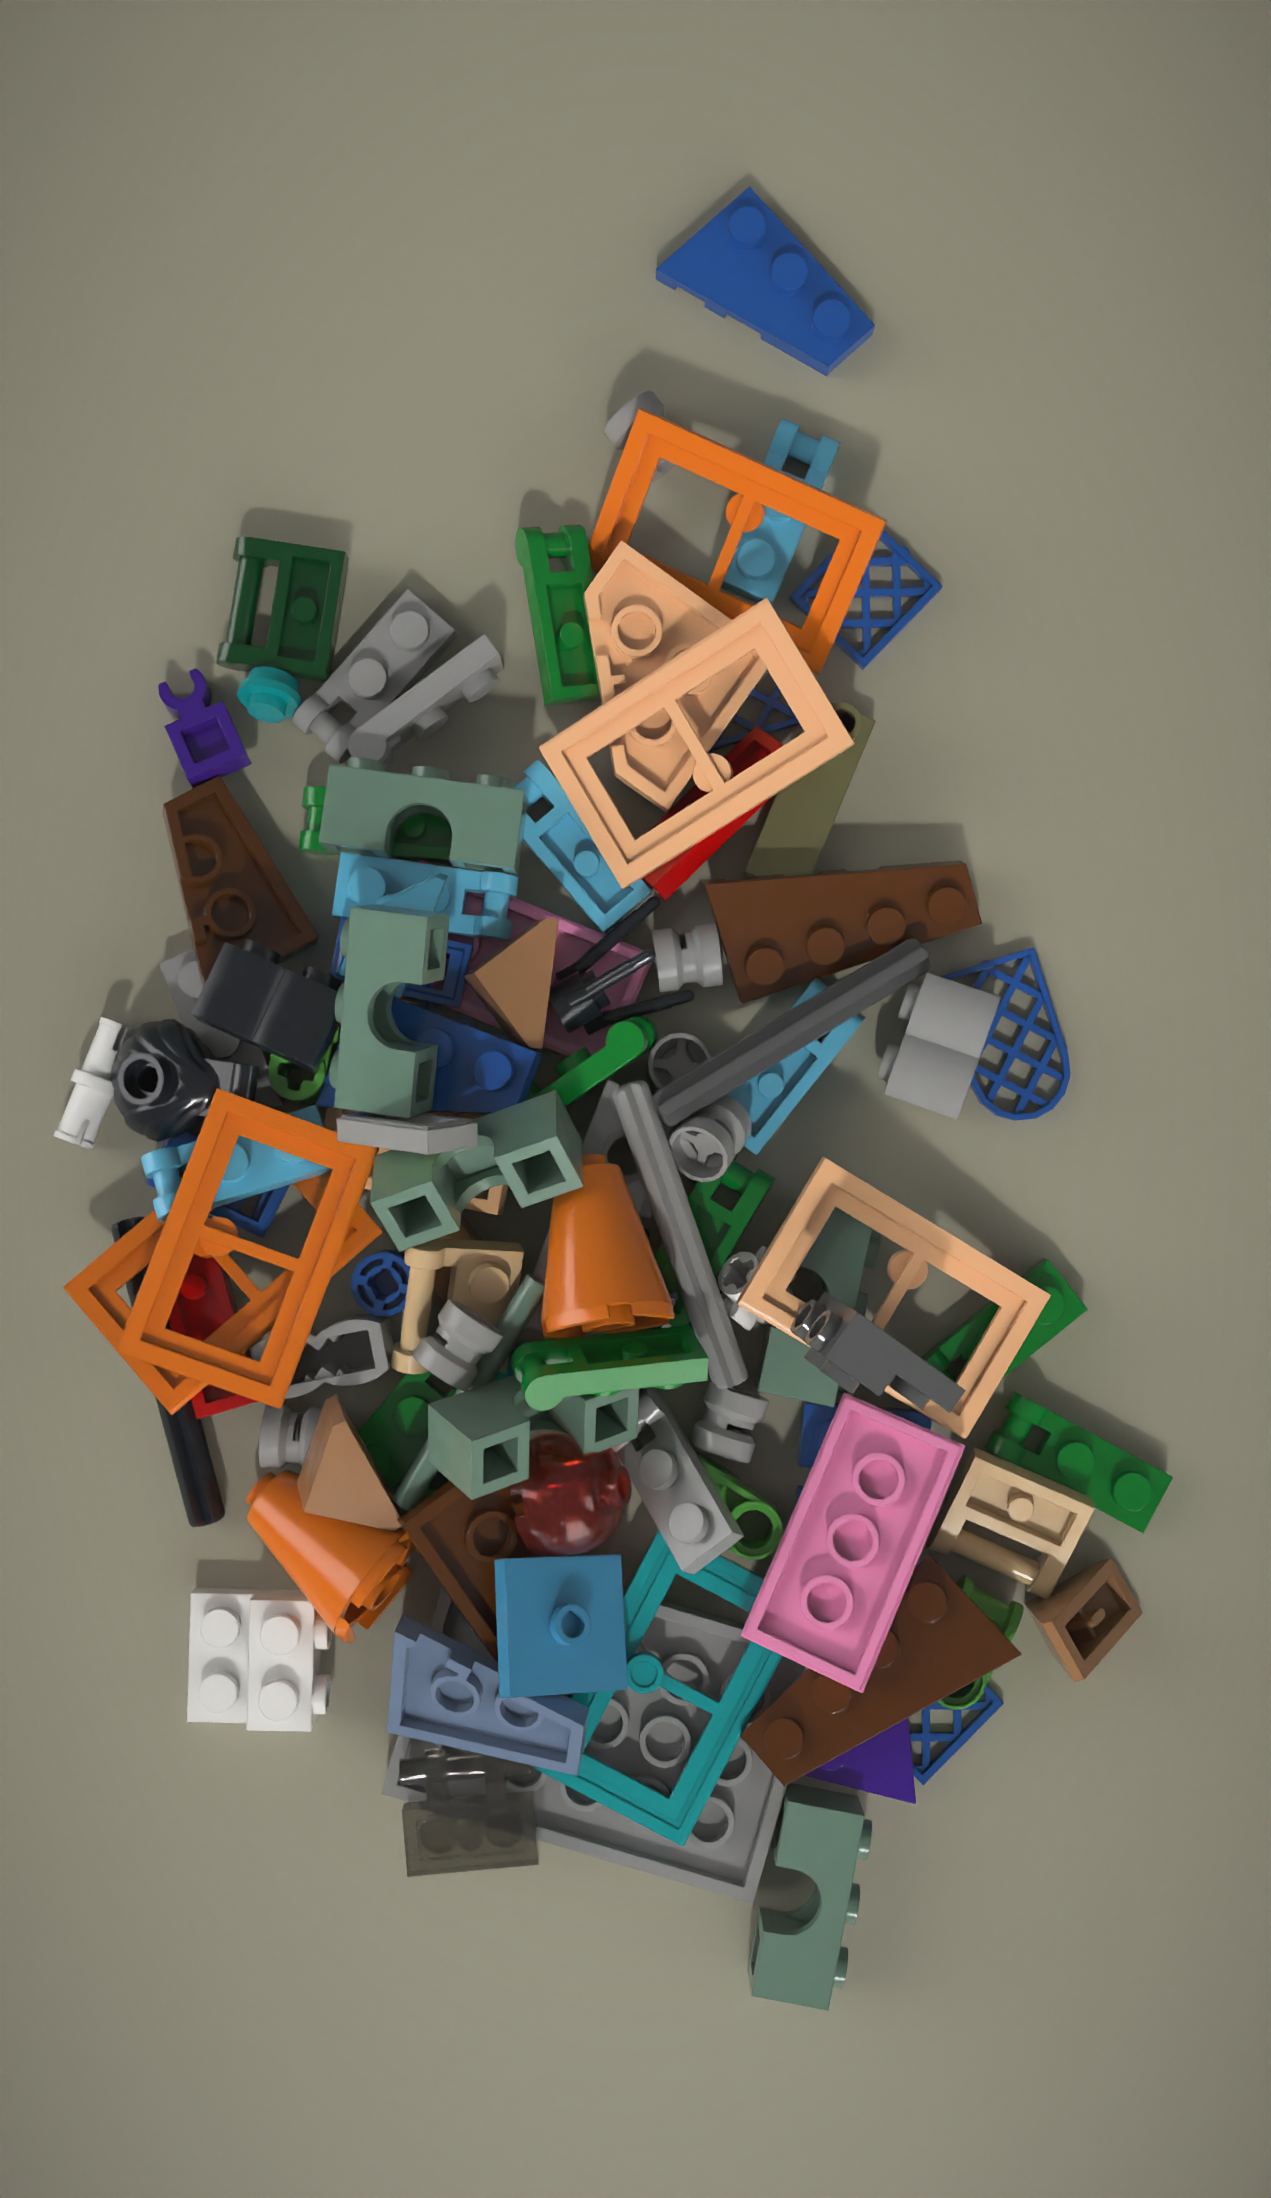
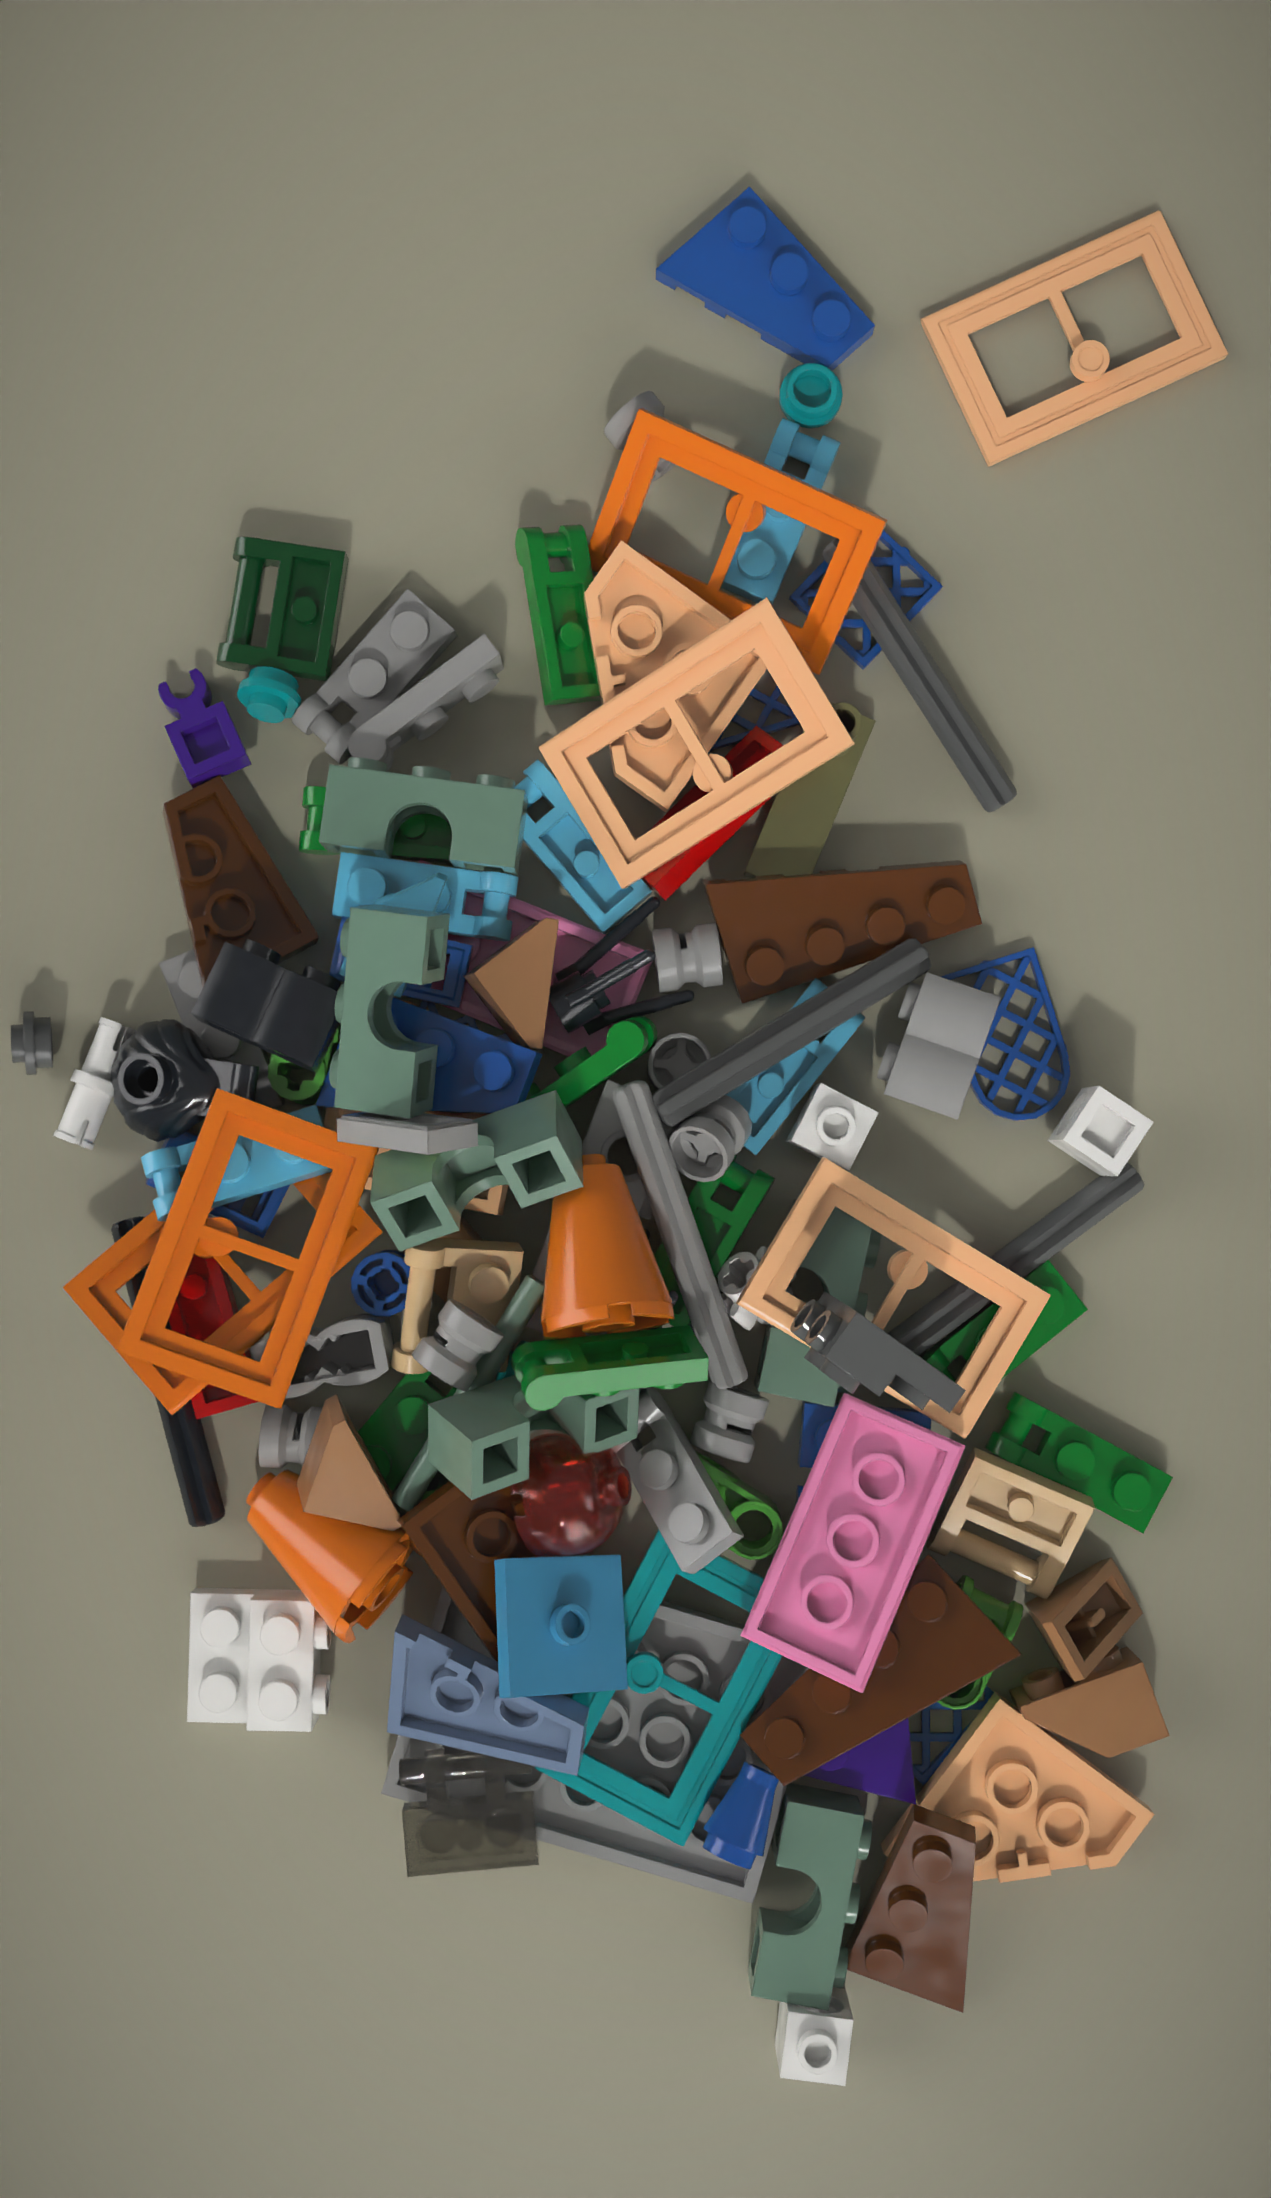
(32, 1043): none -> dark grey plate
(742, 1818): none -> blue cone
(810, 395): none -> teal plate
(814, 2041): none -> white brick
(832, 1126): none -> white brick
(920, 1911): none -> reddish brown wing
(930, 689): none -> dark grey axle
(1021, 1256): none -> dark grey axle
(1029, 1800): none -> light nougat plate
(1100, 1131): none -> white brick
(1101, 391): none -> light nougat door
(1104, 1713): none -> medium nougat slope

